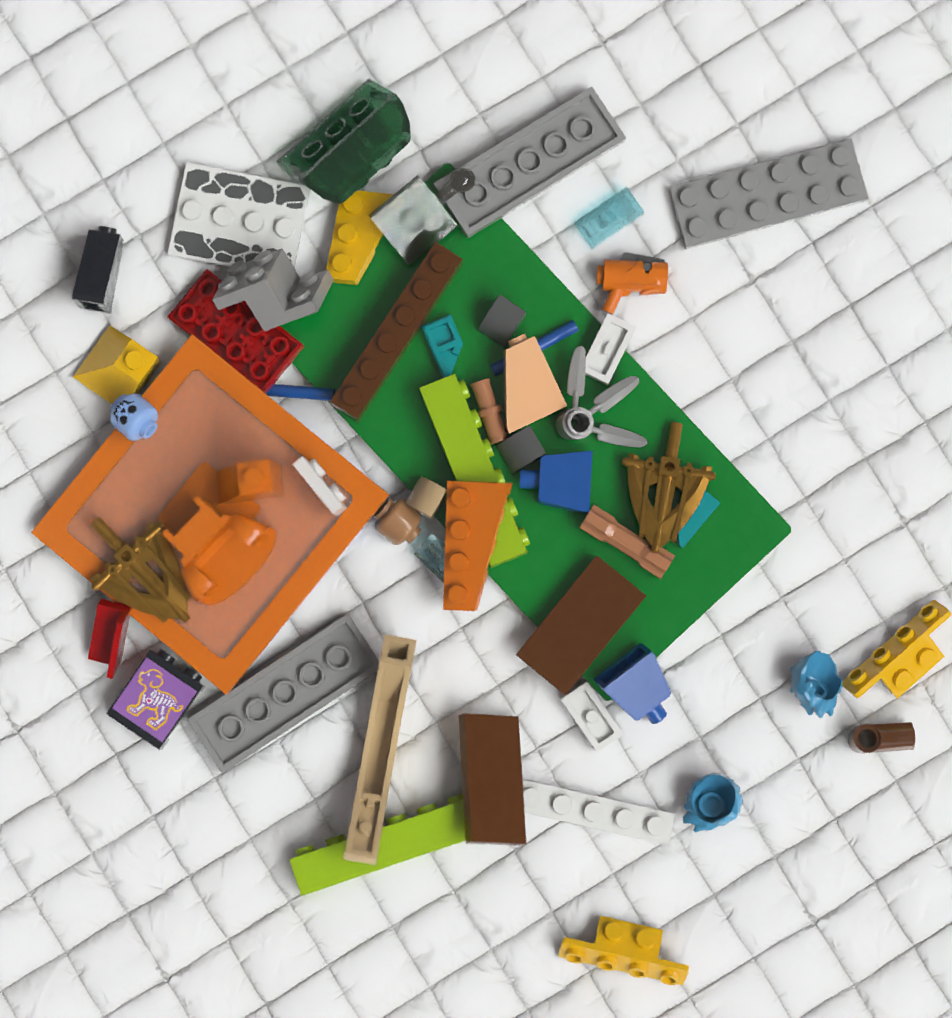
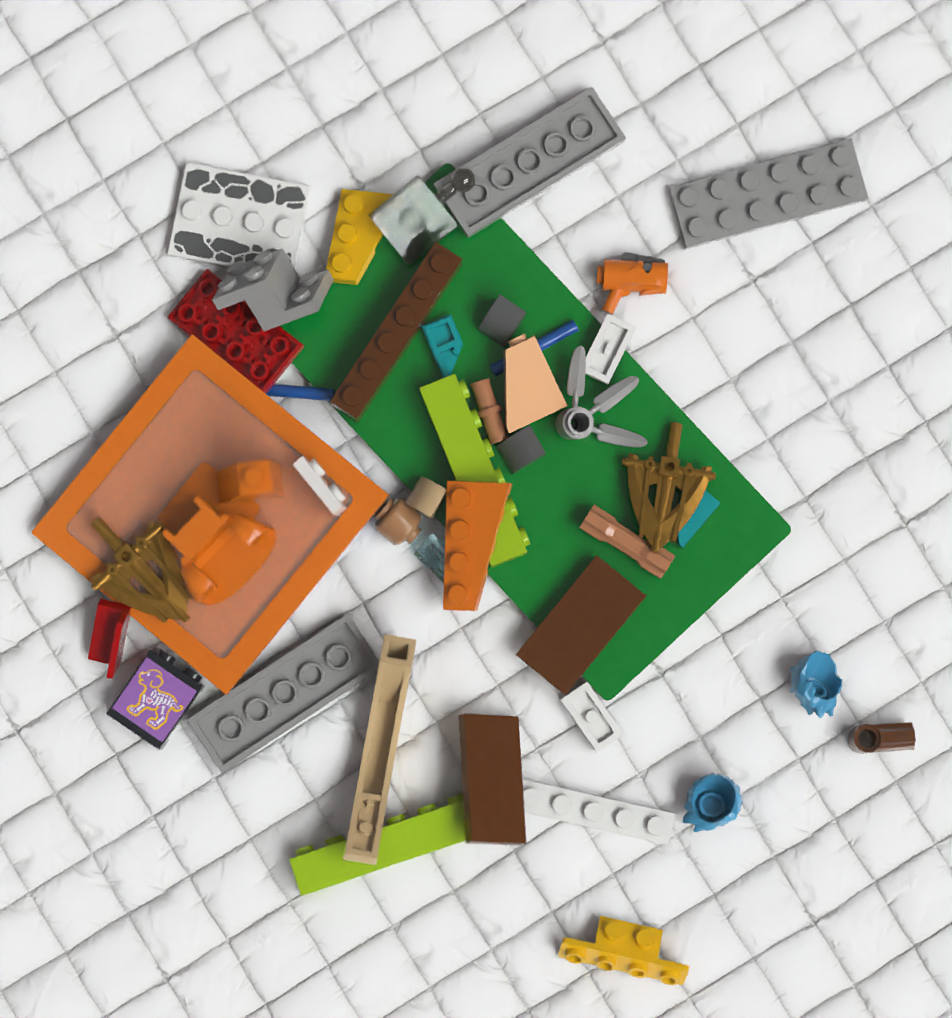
(98, 270): black slope -> none
(116, 366): yellow slope -> none
(134, 417): light blue head -> none
(350, 143): clear green windscreen -> none
(562, 481): blue torso -> none
(609, 217): clear light blue plate -> none
(636, 684): torso -> none
(903, 657): yellow bracket -> none

